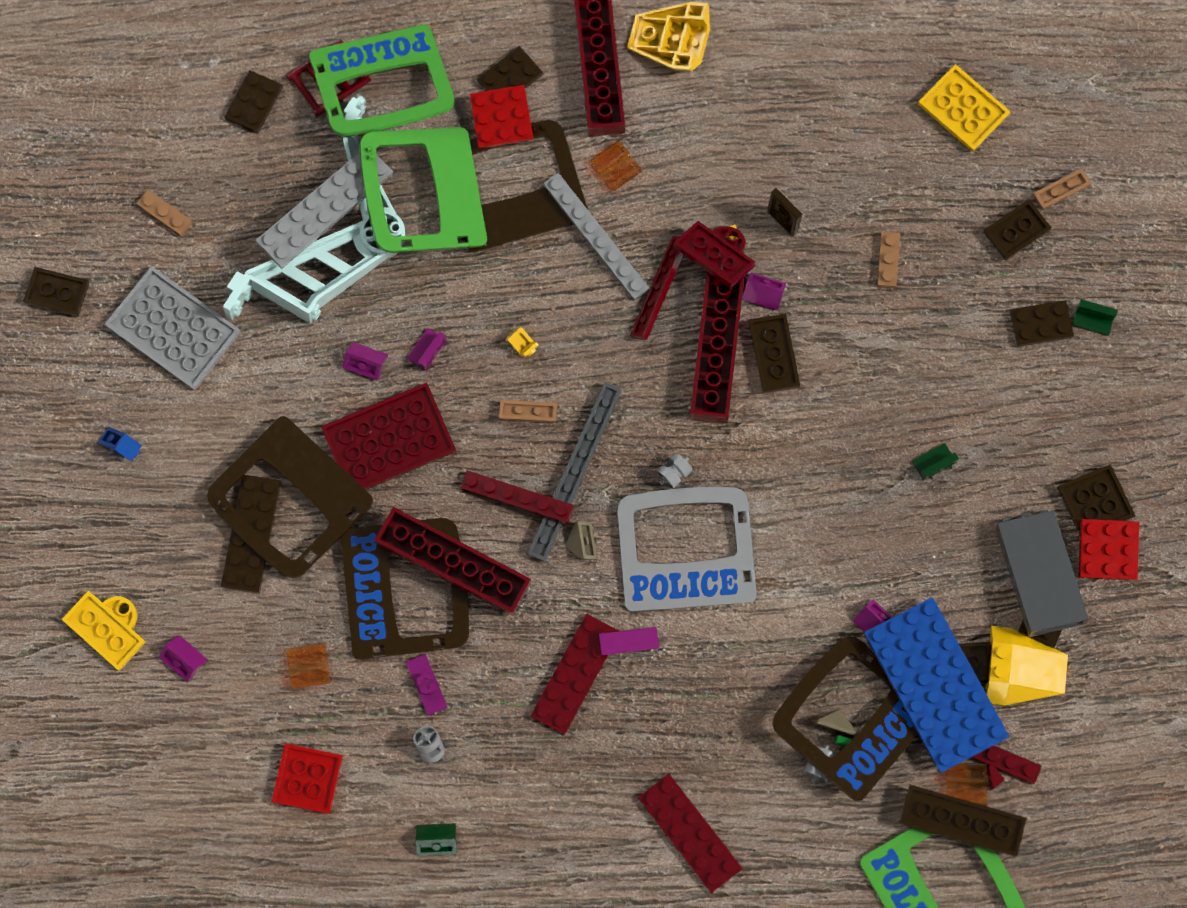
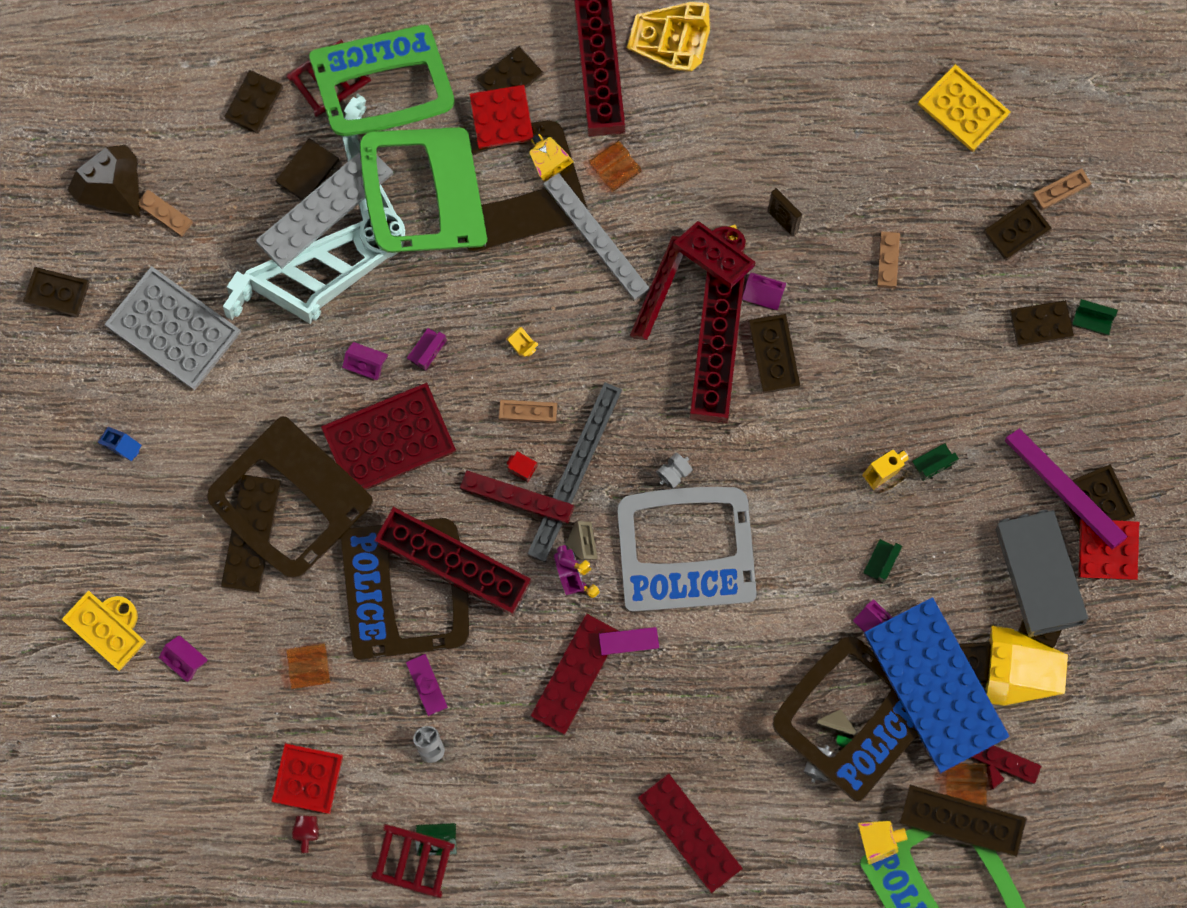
(109, 181): none -> dark brown wedge
(305, 830): none -> dark red piece
(307, 169): none -> dark brown tile
(408, 837): none -> dark red bar
(521, 466): none -> red brick
(548, 157): none -> yellow torso
(570, 570): none -> magenta torso
(880, 840): none -> yellow torso
(882, 560): none -> dark green panel
(885, 468): none -> yellow torso
(1066, 489): none -> magenta tile

